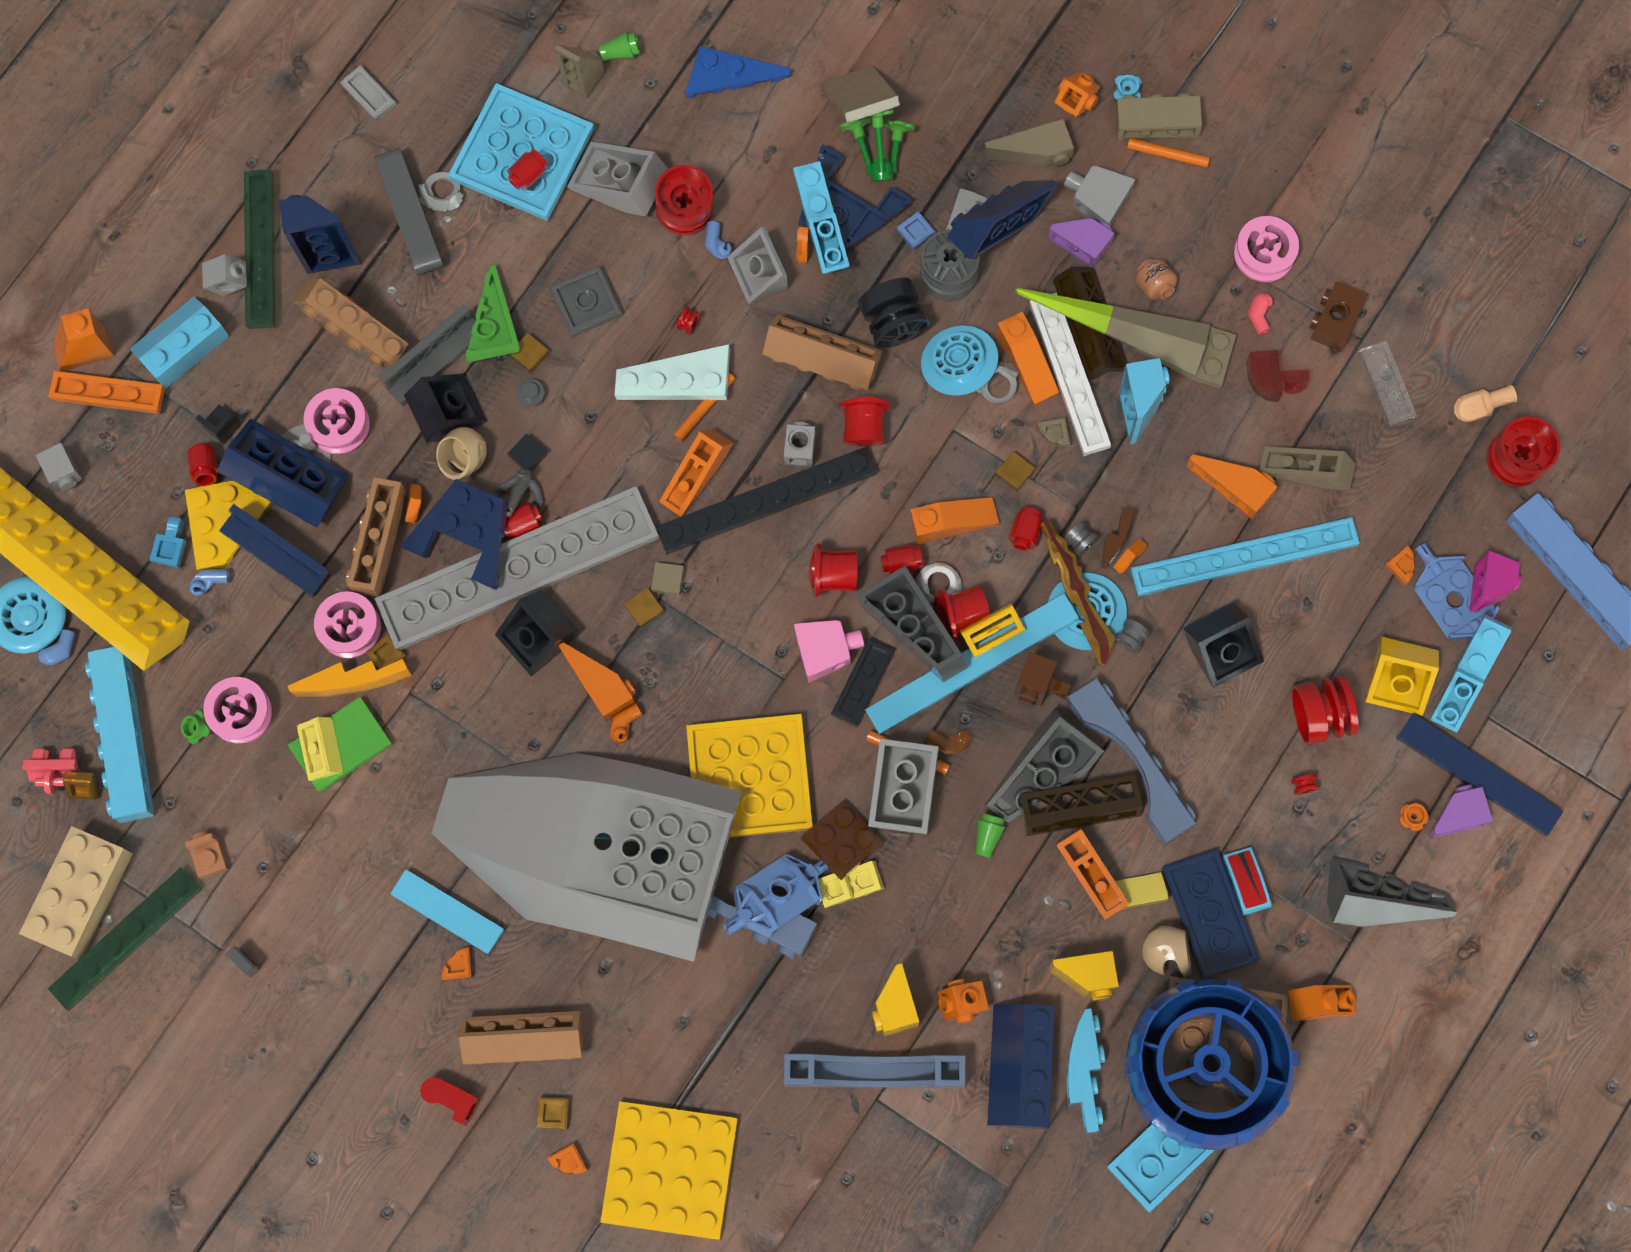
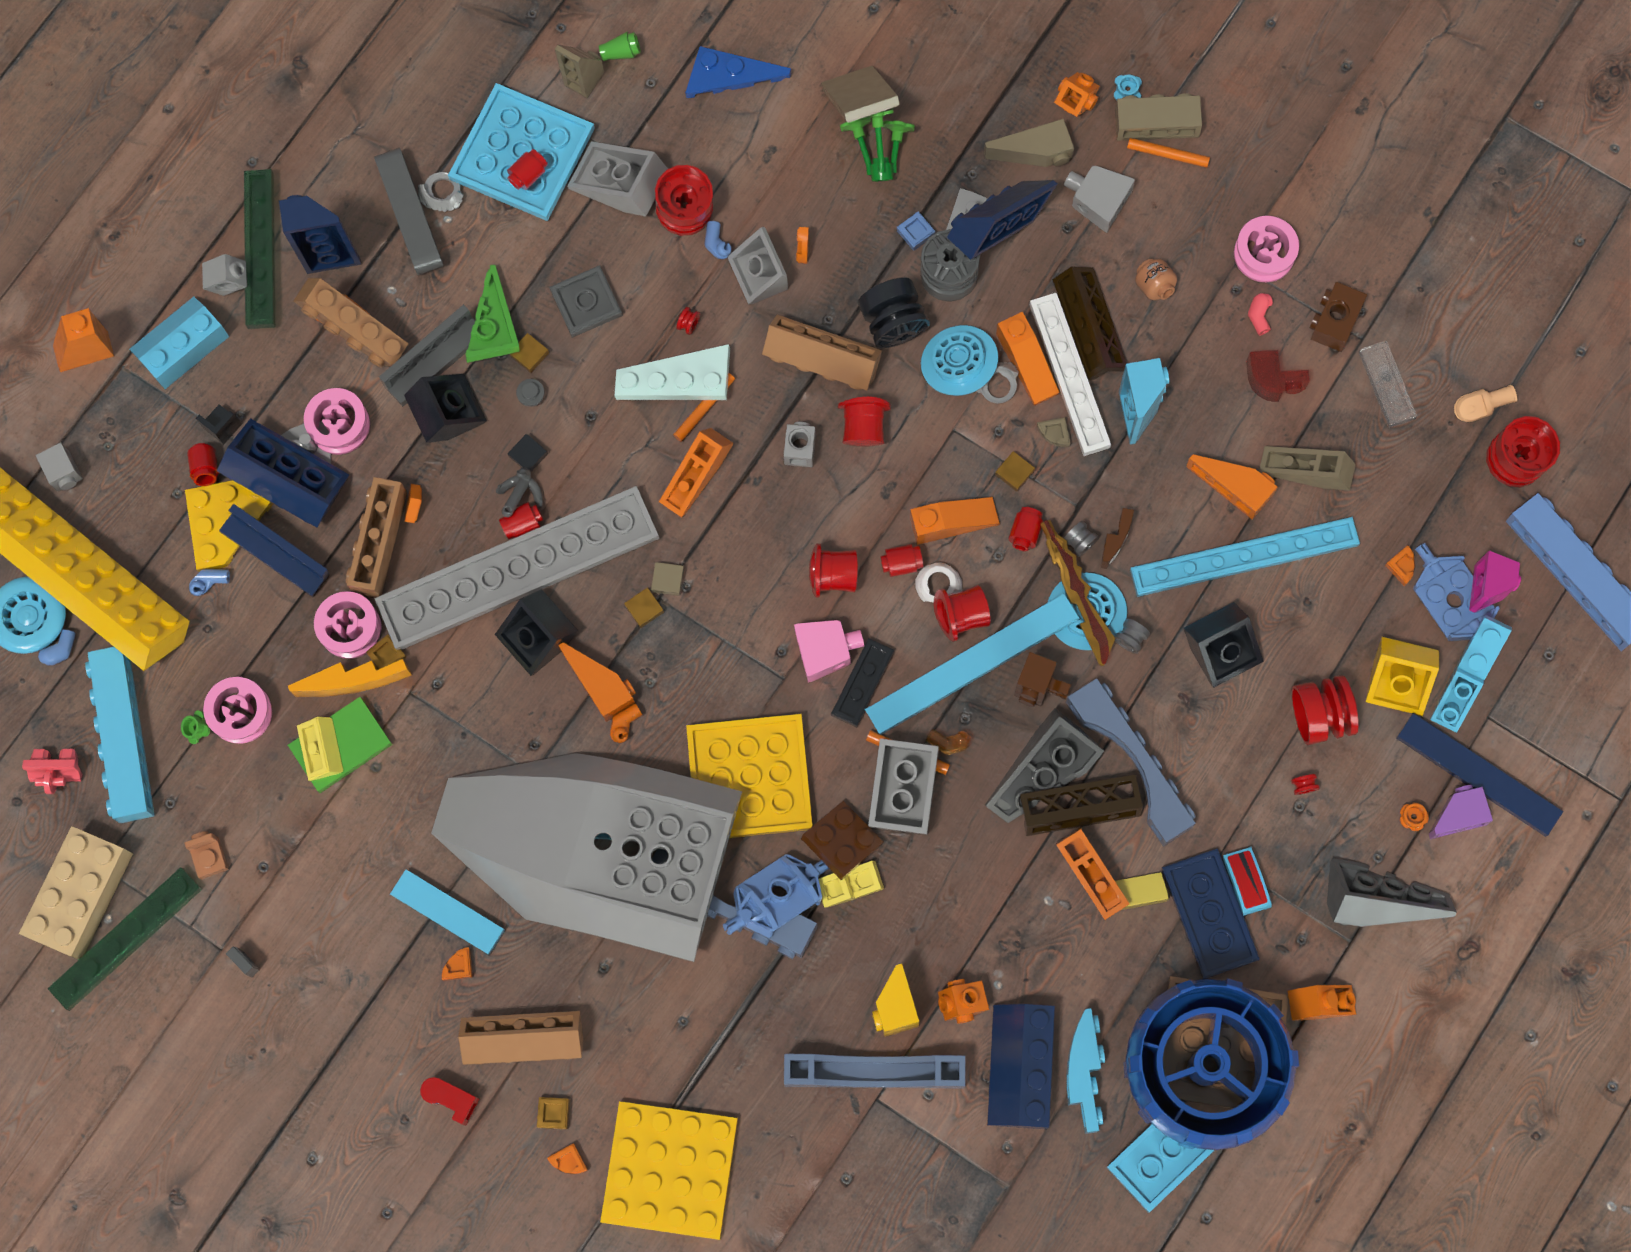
(81, 785): pearl gold tile -> none
(106, 392): orange plate -> none
(169, 548): dark azure plate -> none
(368, 93): light grey tile -> none
(464, 449): tan helmet -> none
(470, 518): dark blue wing -> none
(766, 500): black plate -> none
(820, 218): medium azure slope -> none
(854, 216): dark blue wing -> none
(908, 616): dark grey wedge -> none
(970, 641): yellow tile -> none
(988, 834): bright green cone -> none
(1083, 239): medium lavender slope -> none
(1088, 974): yellow slope -> none
(1129, 555): orange tile -> none
(1166, 944): tan helmet -> none
(1181, 344): dark tan plate -> none

